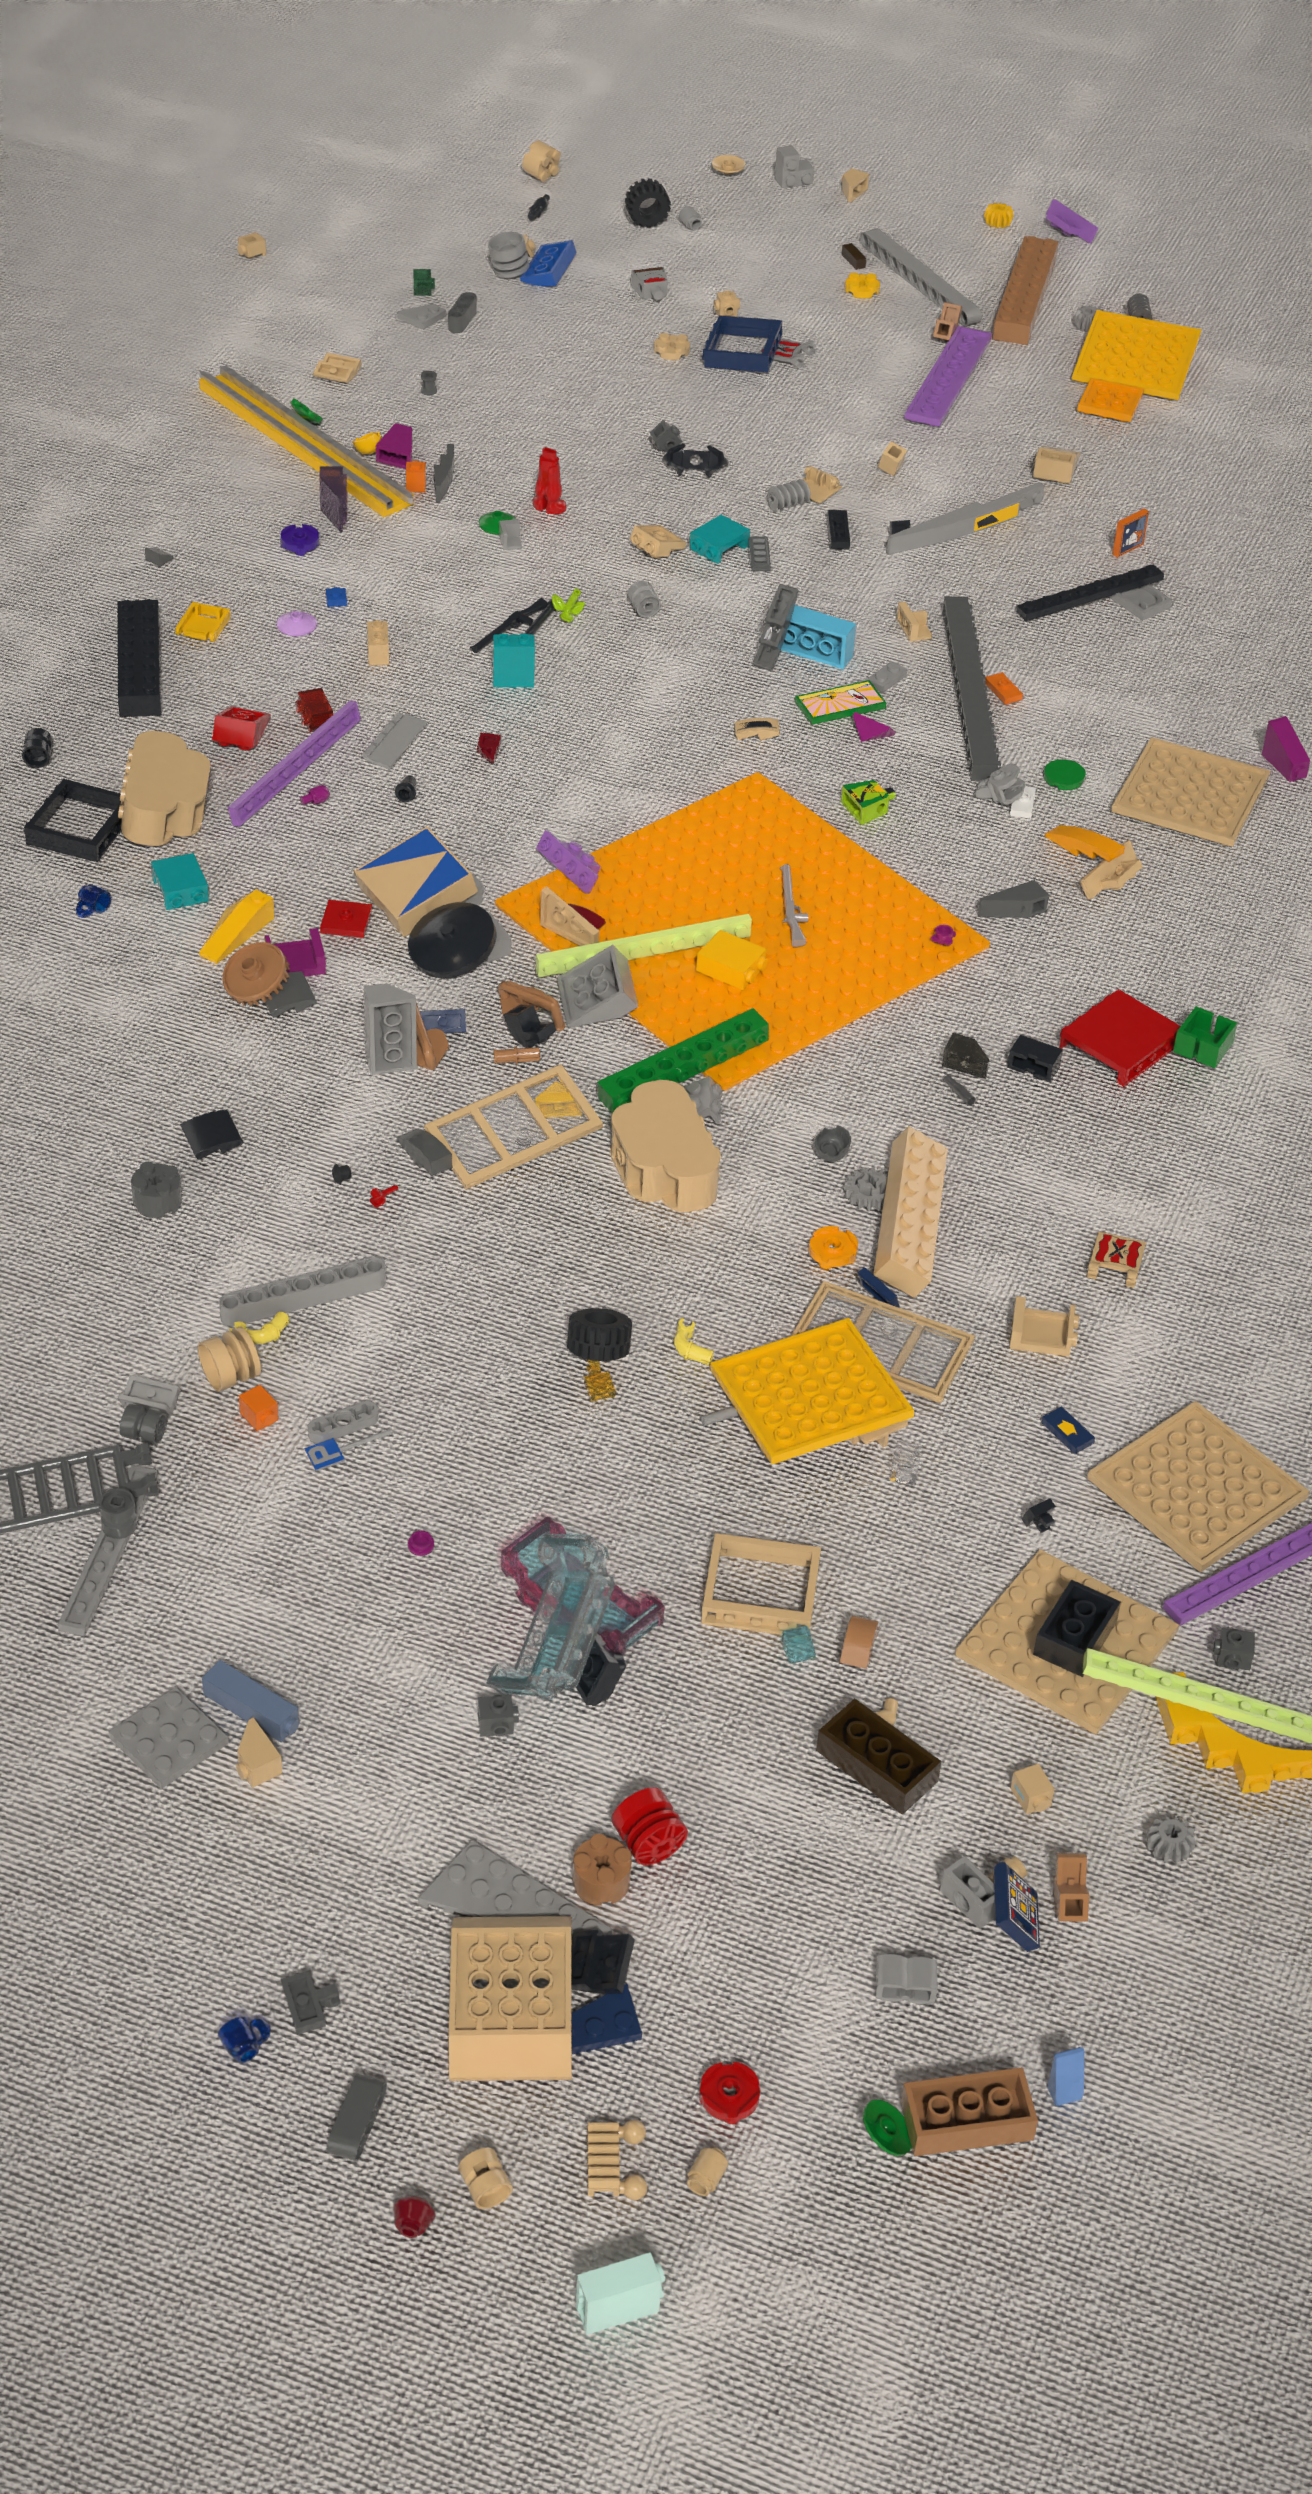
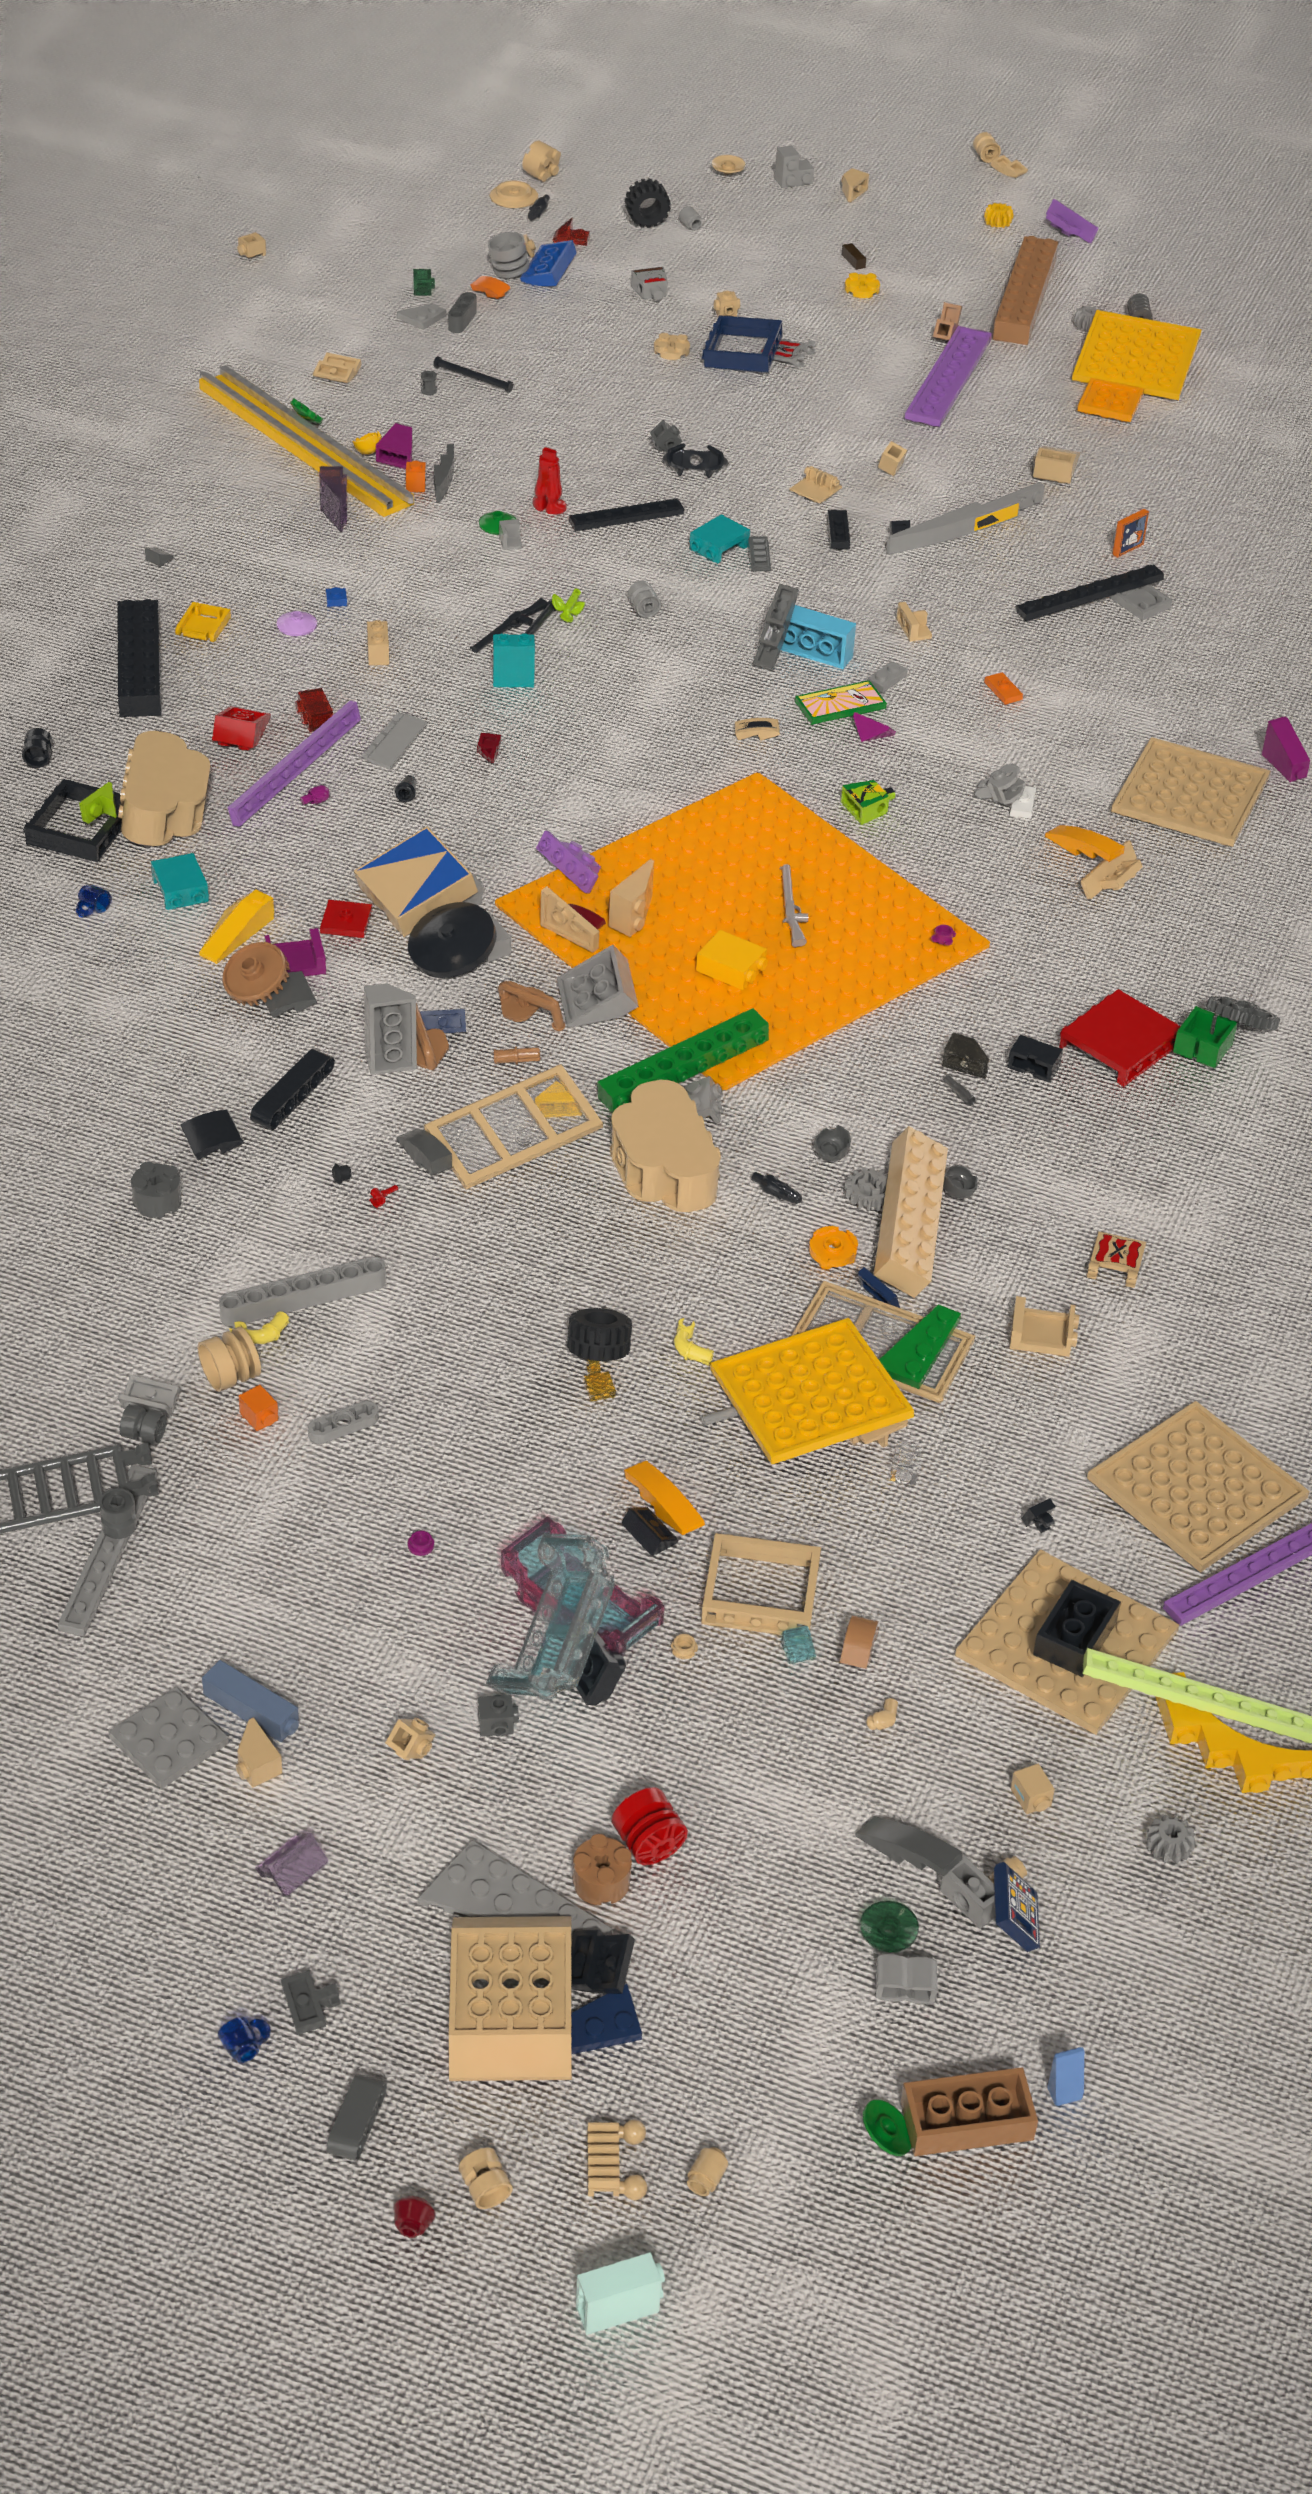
(98, 803): none -> lime slope
(292, 1089): none -> black beam
(293, 1863): none -> clear purple panel
(299, 539): dark purple plate -> none
(329, 1454): piece -> none
(411, 1738): none -> tan brick
(438, 362): none -> black bar
(491, 286): none -> orange slope
(513, 194): none -> tan piece
(526, 1026): black brick -> none
(566, 233): none -> clear red slope
(626, 514): none -> black tile
(632, 900): none -> tan slope
(644, 944): yellowish green plate -> none
(648, 1530): none -> black slope
(656, 540): tan plate -> none
(666, 1498): none -> light orange slope
(684, 1646): none -> tan plate
(727, 2107): red plate -> none
(777, 1188): none -> black piece
(788, 494): light grey piece -> none
(878, 1756): dark brown brick -> none
(890, 1917): none -> clear green dish
(910, 1844): none -> dark grey slope
(918, 274): light grey beam -> none
(919, 1349): none -> green wing
(959, 1182): none -> dark grey hair
(970, 688): dark grey brick -> none
(986, 147): none -> tan wheel
(1007, 167): none -> tan slope
(1016, 902): dark grey slope -> none
(1064, 774): green tile -> none
(1068, 1430): dark blue tile -> none
(1070, 1888): medium nougat brick -> none
(1235, 1649): dark grey brick -> none
(1243, 1012): none -> dark grey gear

